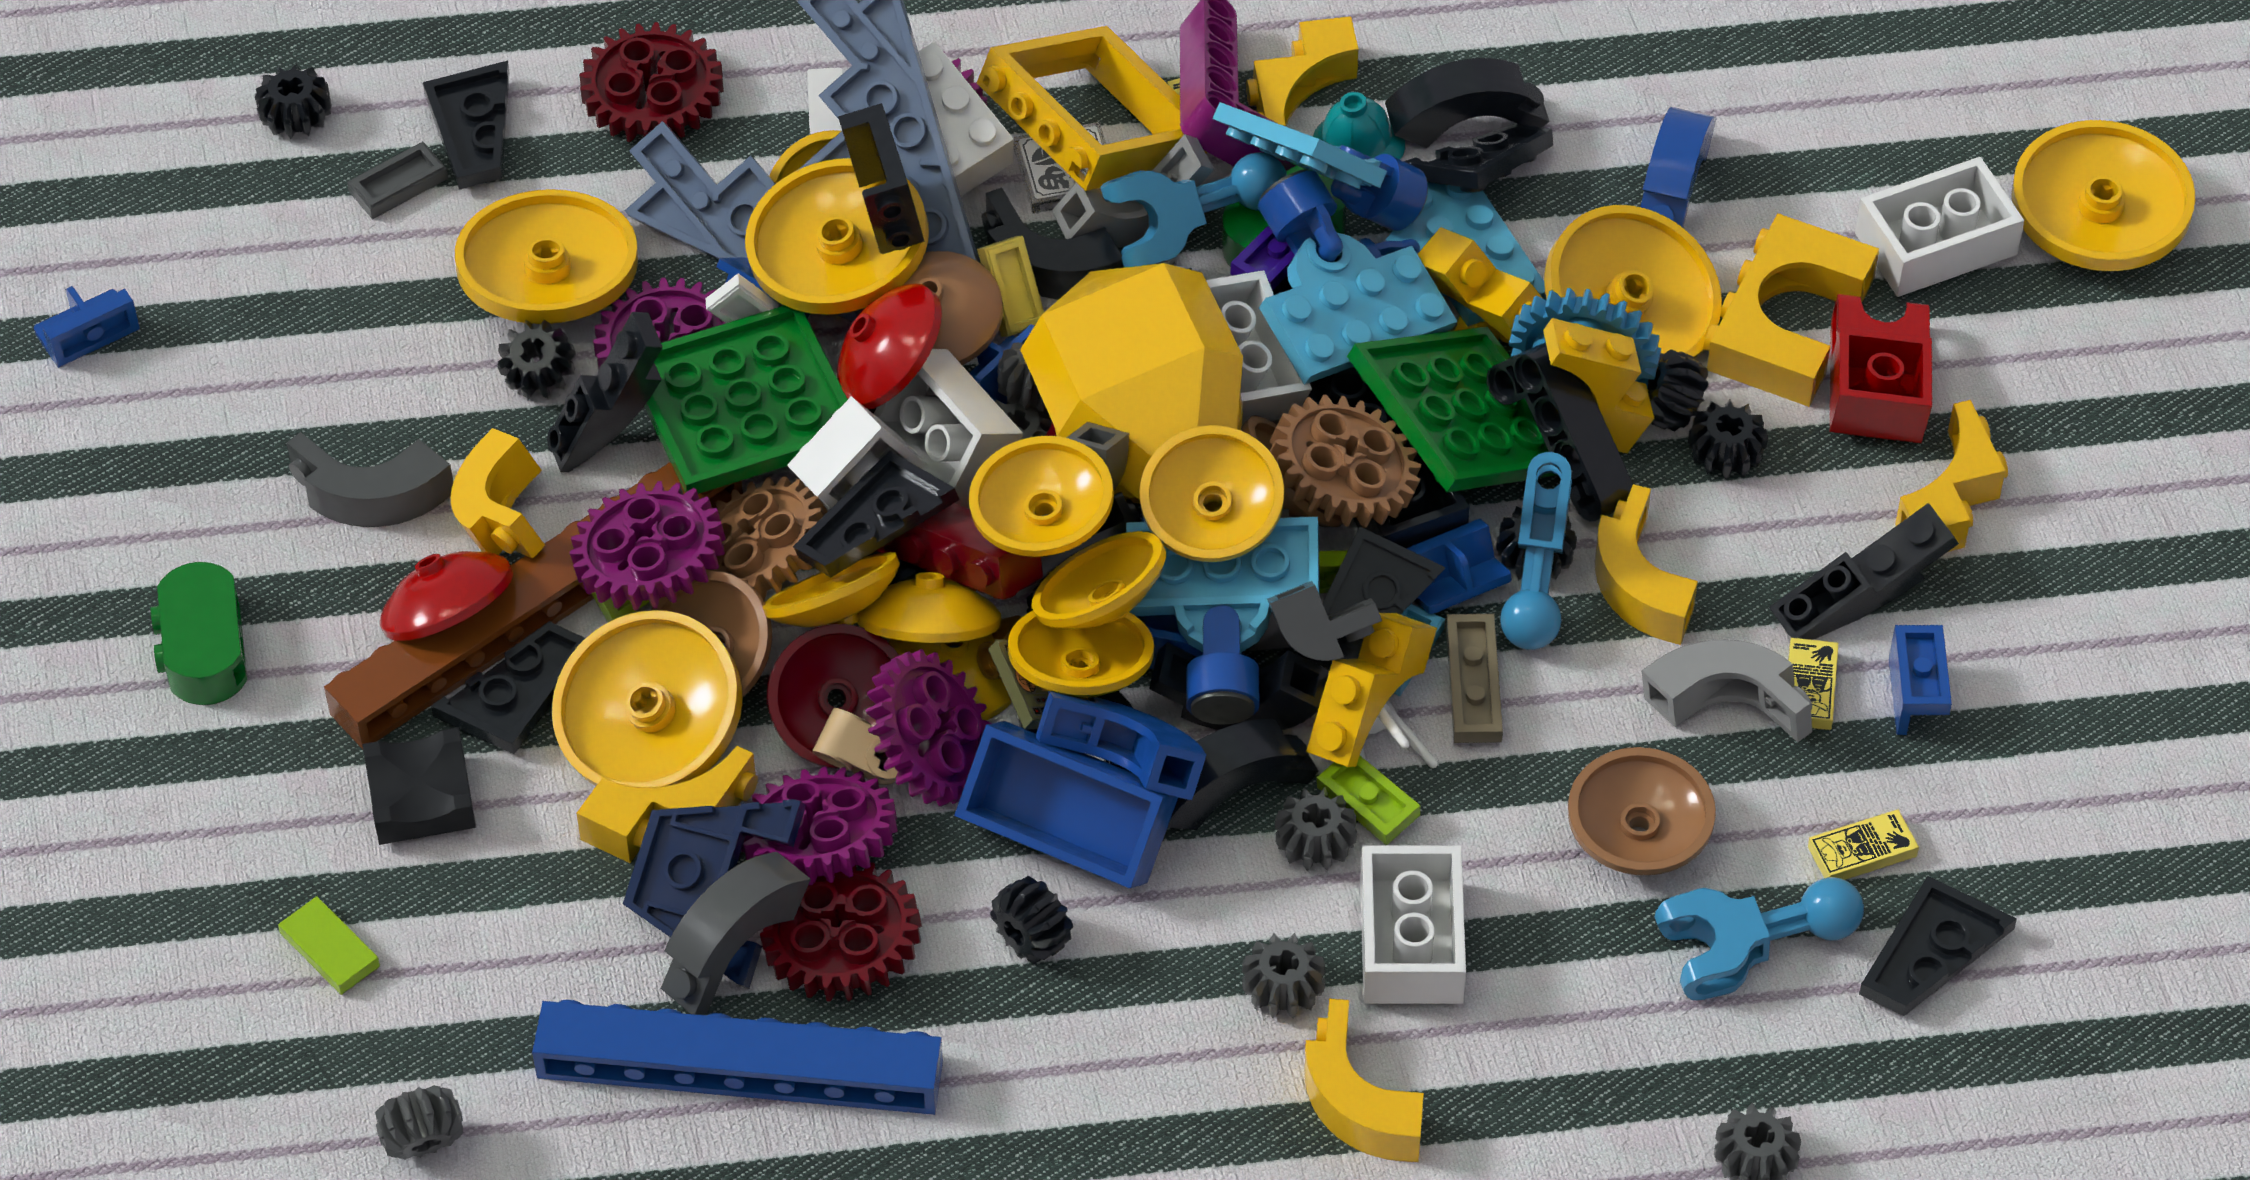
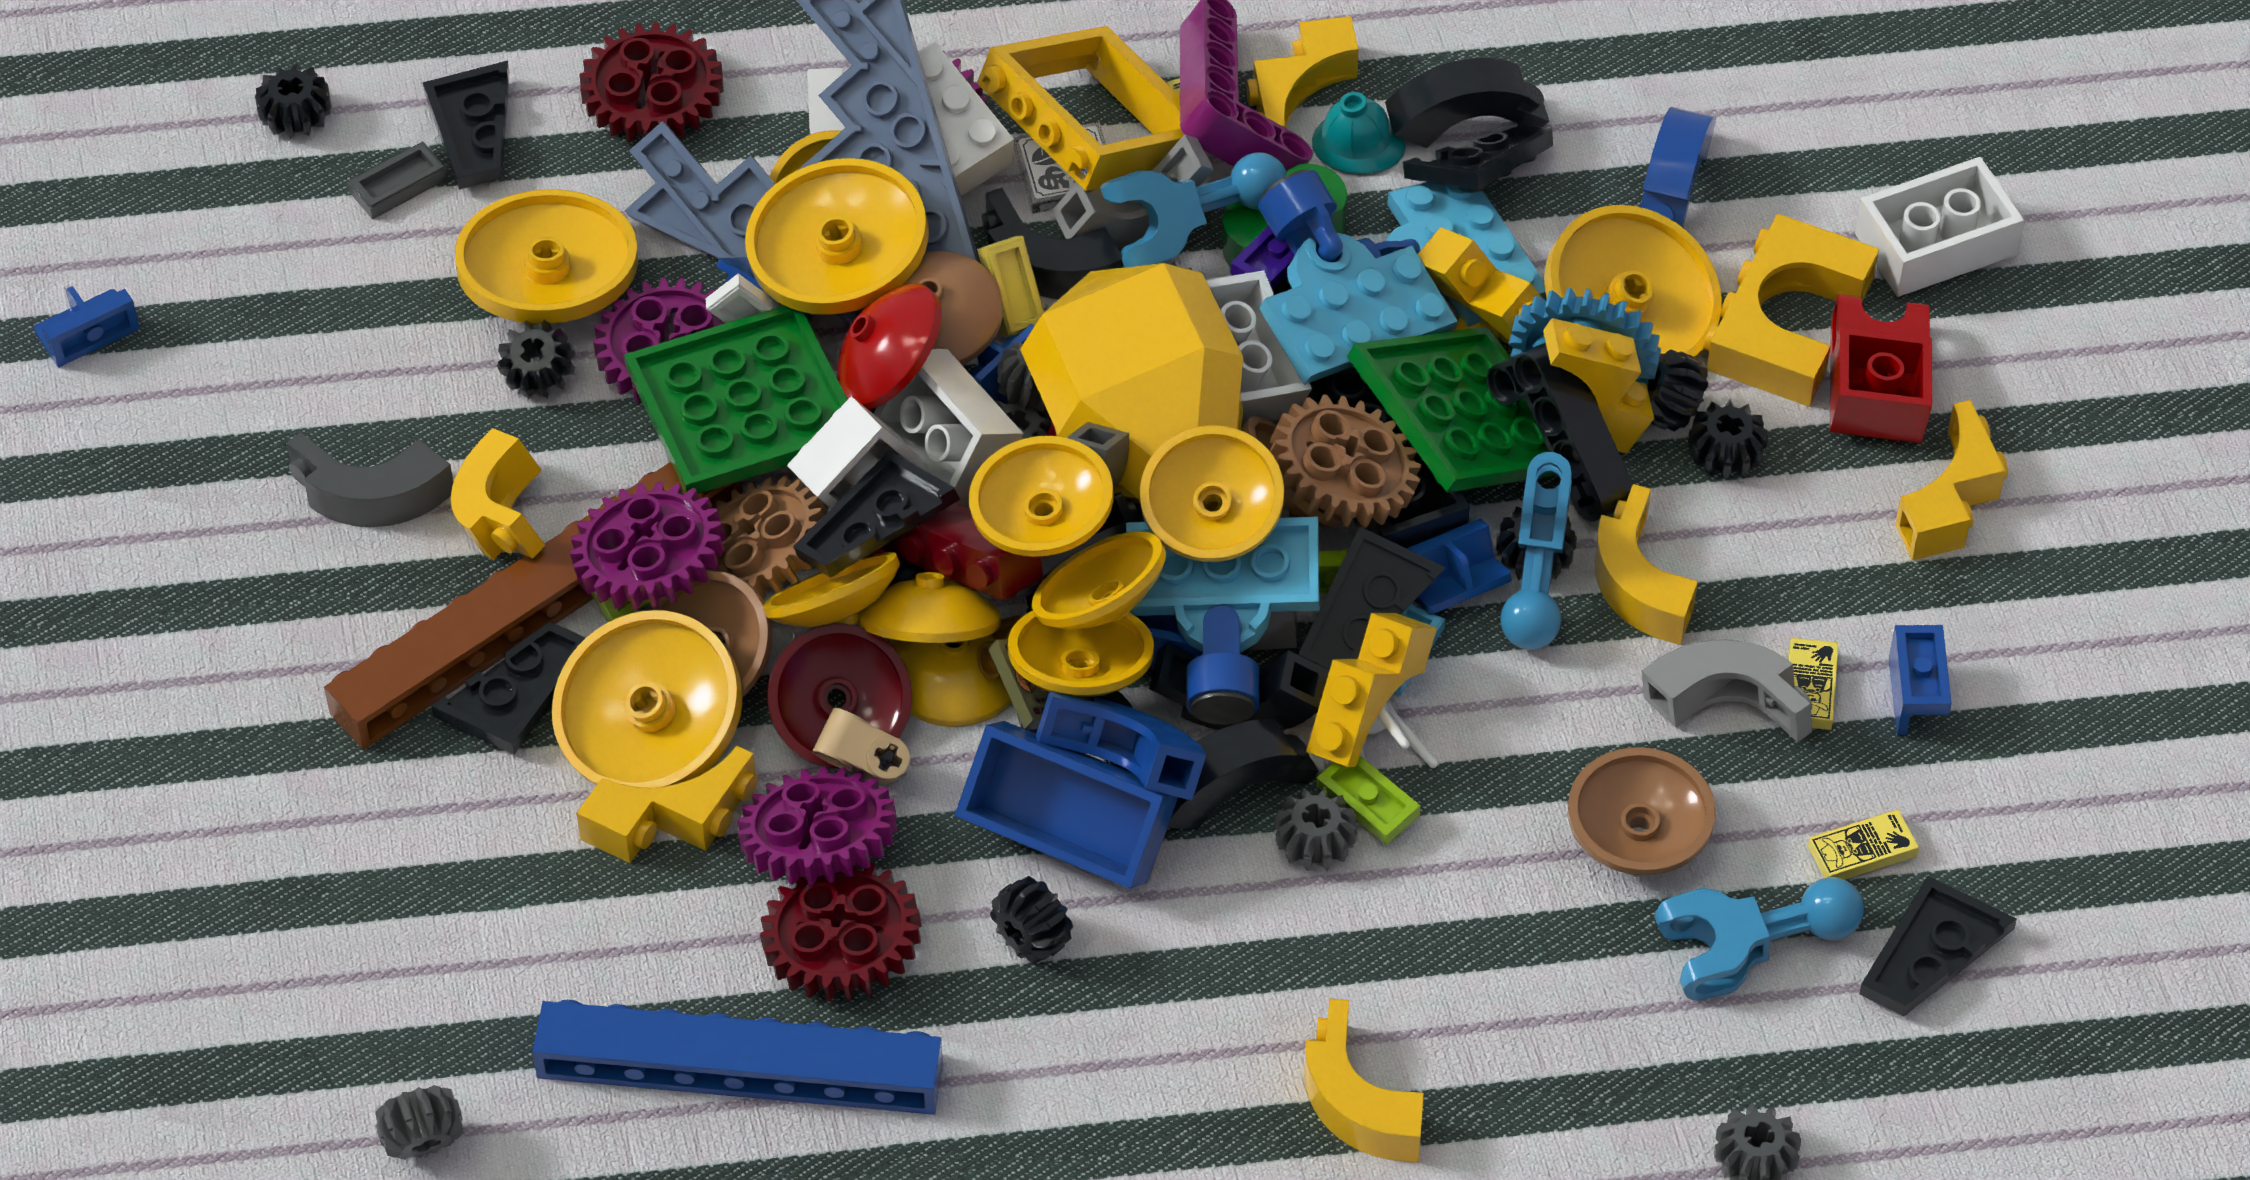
(200, 633): green brick -> none
(329, 945): lime tile -> none
(419, 787): black brick -> none
(444, 593): red dish -> none
(608, 402): black slope -> none
(691, 850): dark blue wing -> none
(723, 919): dark grey arch -> none
(875, 160): panel -> none
(926, 724): magenta gear -> none
(1283, 975): dark grey gear -> none
(1311, 631): dark grey brick -> none
(1373, 188): plate -> none
(1412, 924): white brick -> none
(1474, 678): dark tan plate -> none
(1861, 584): black slope -> none
(2103, 195): yellow dish -> none

